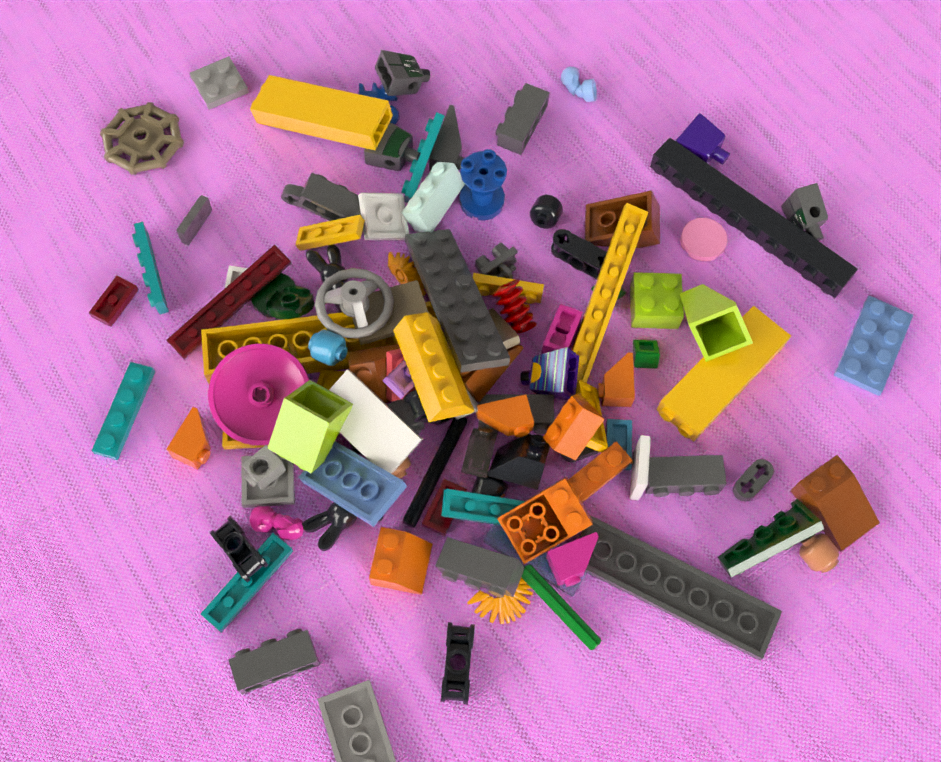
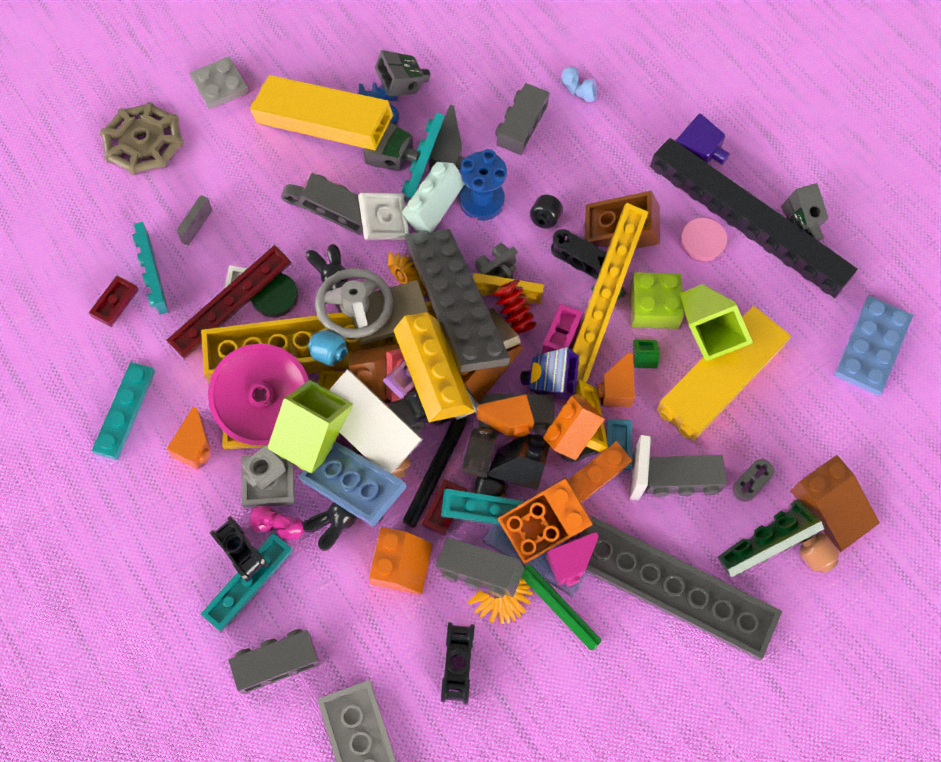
(290, 303): dark green tile -> none
(330, 232): yellow plate -> none

